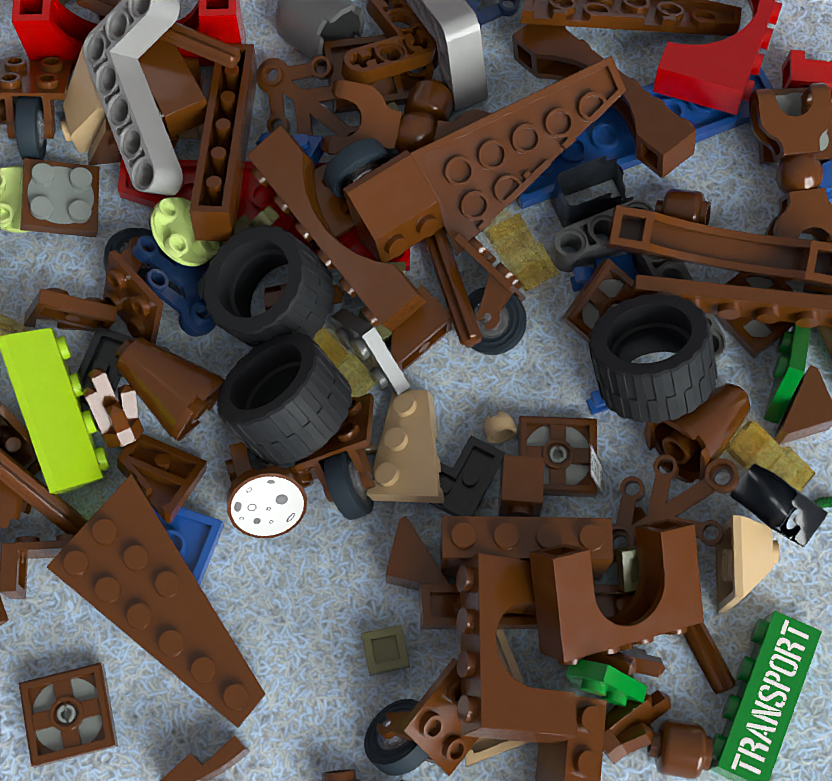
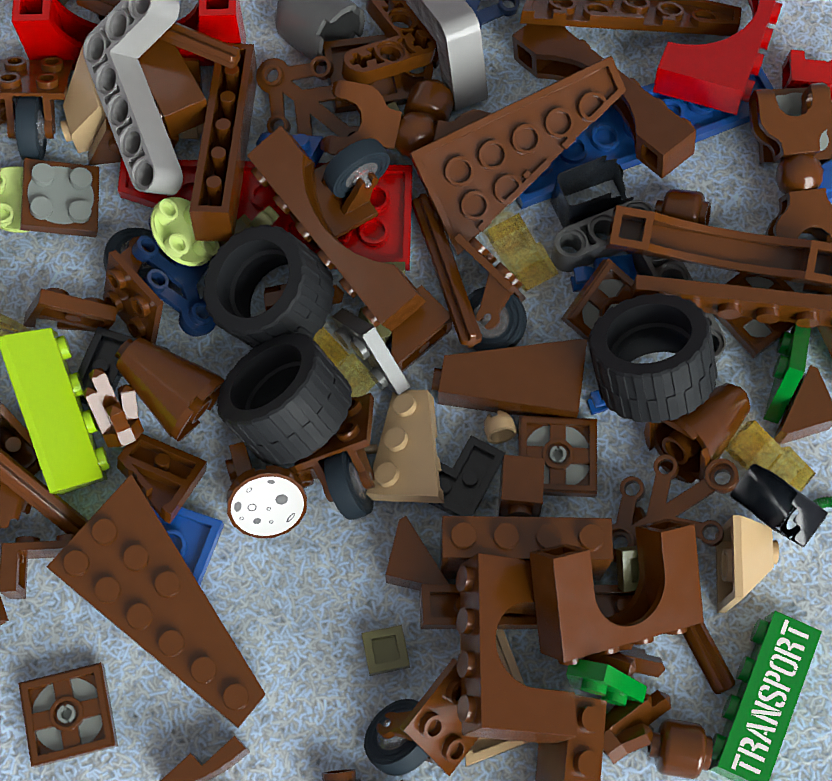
(393, 208): reddish brown slope -> none
(516, 380): none -> reddish brown slope
(596, 470): sticker -> none

